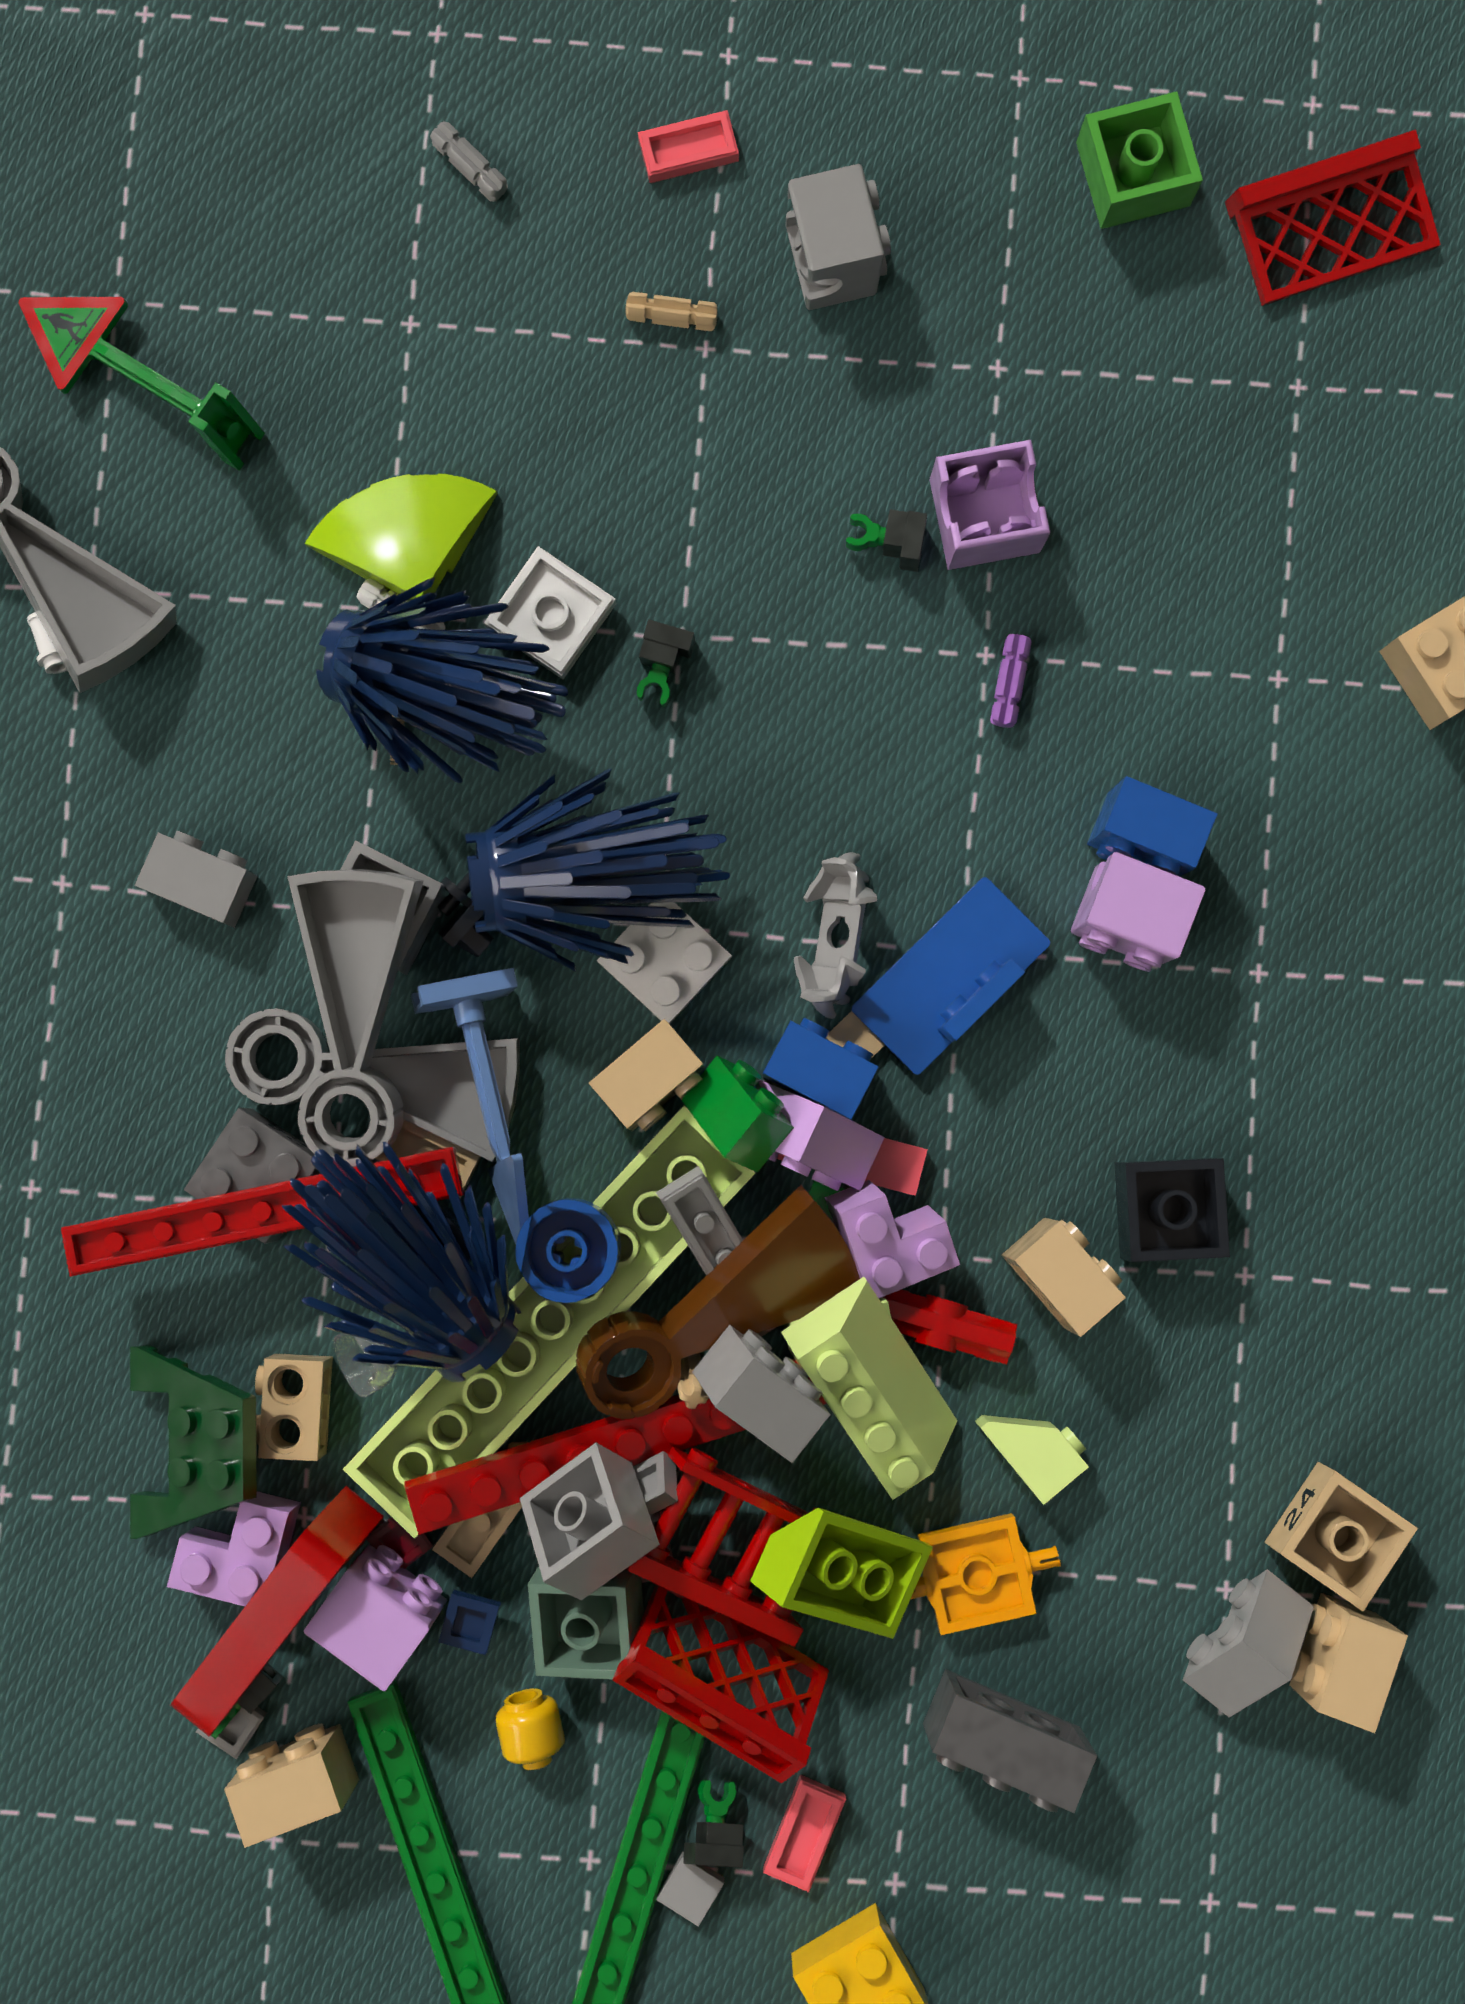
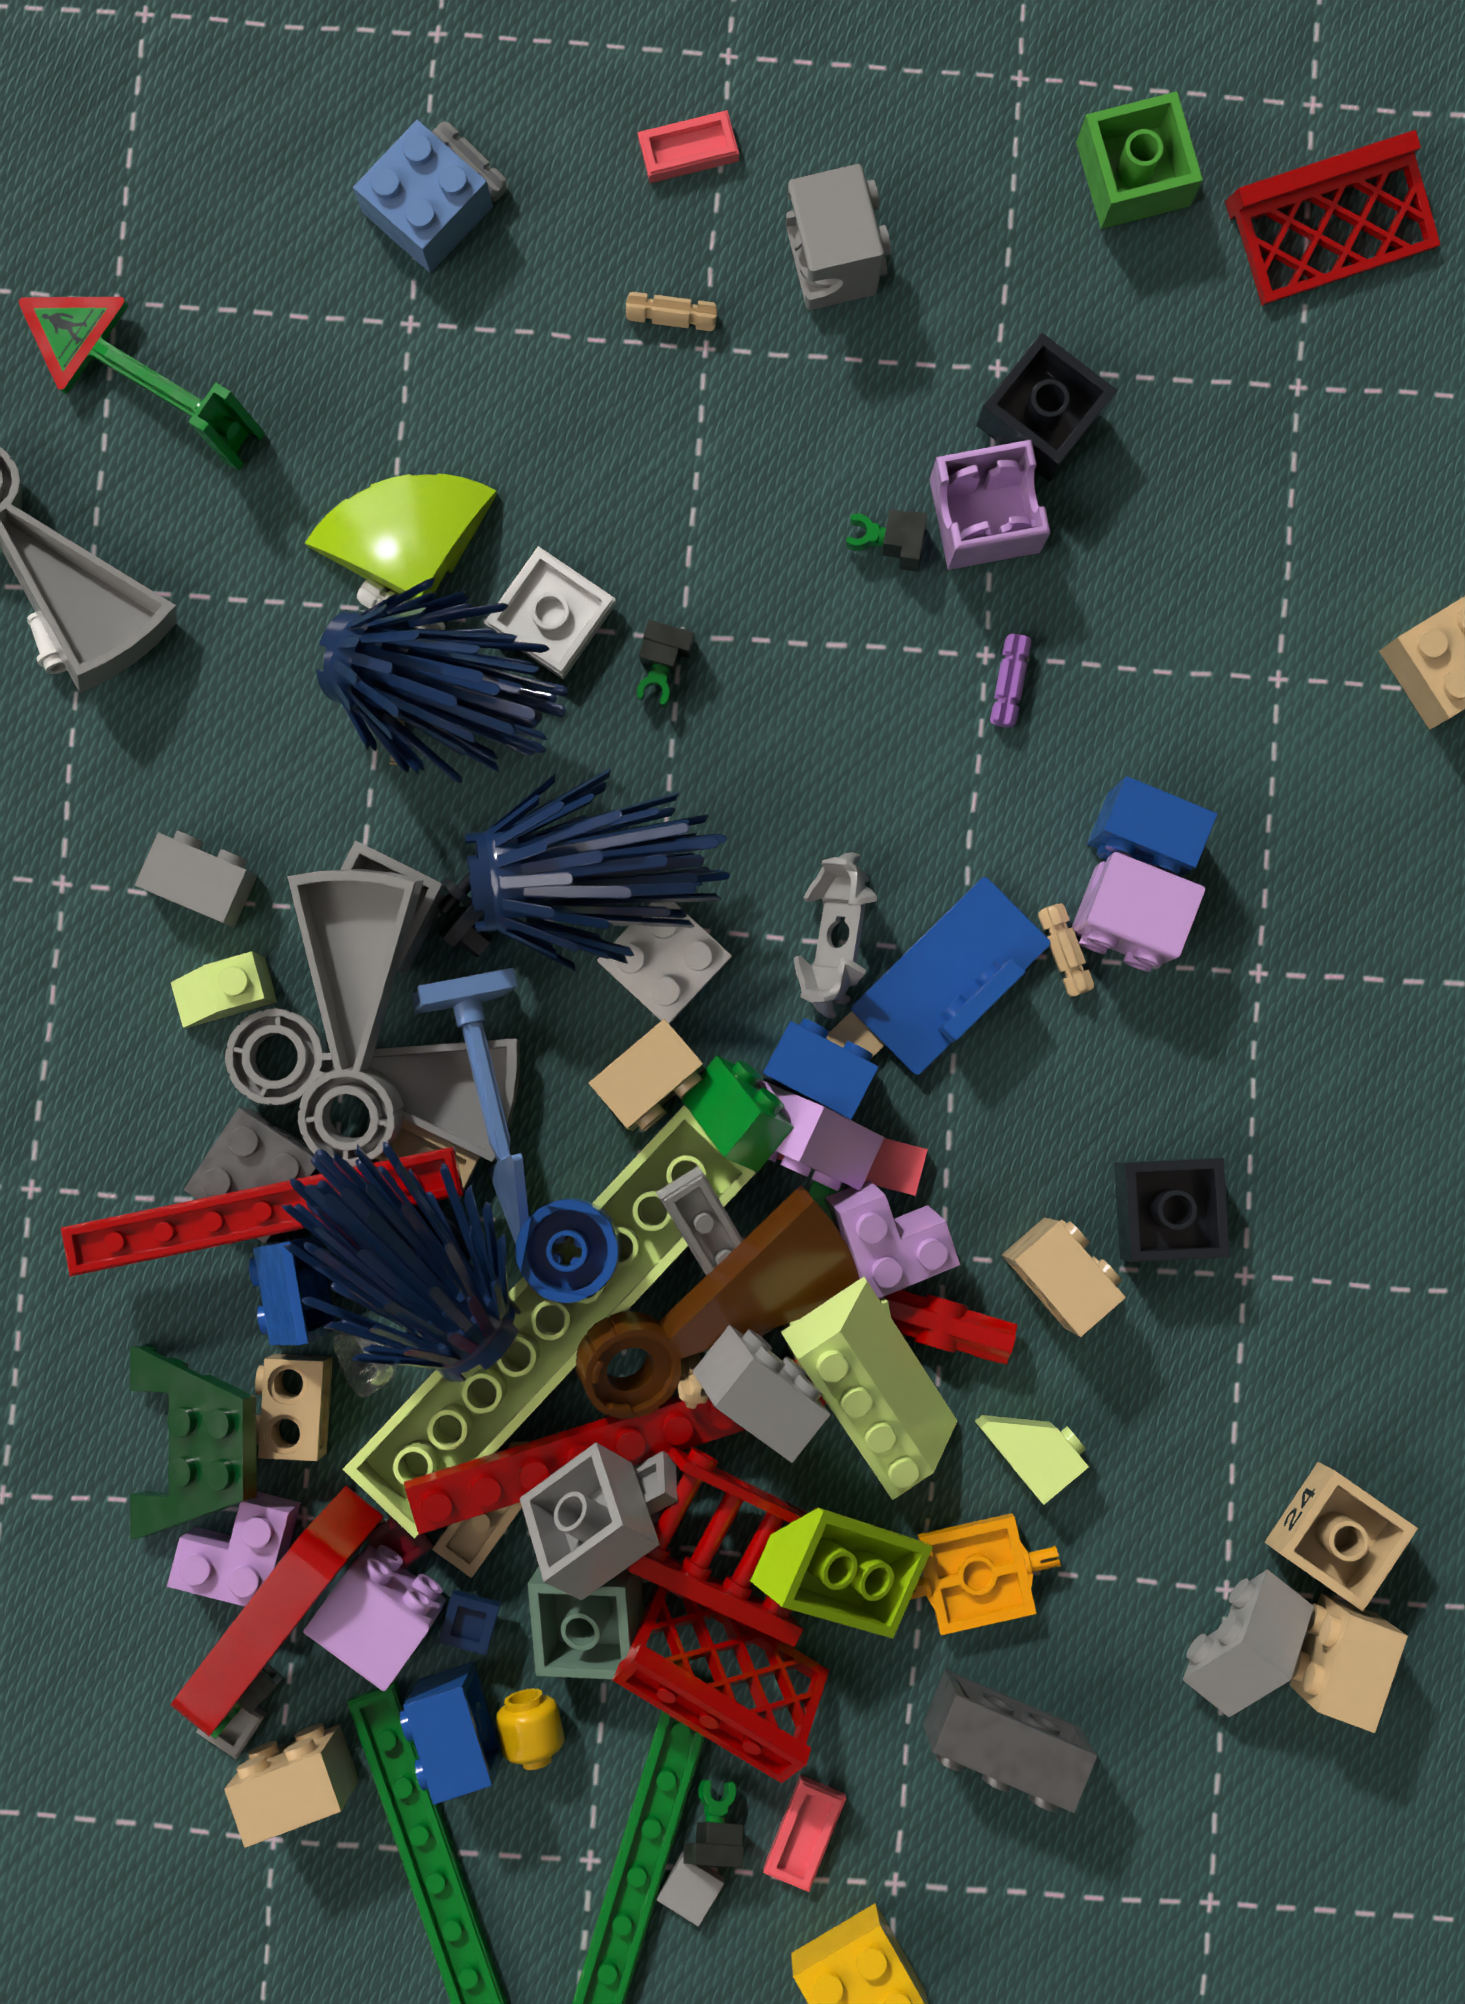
(223, 989): none -> yellowish green slope
(282, 1285): none -> blue slope
(423, 196): none -> medium blue brick
(451, 1733): none -> blue brick
(1047, 401): none -> black brick
(1066, 949): none -> tan axle

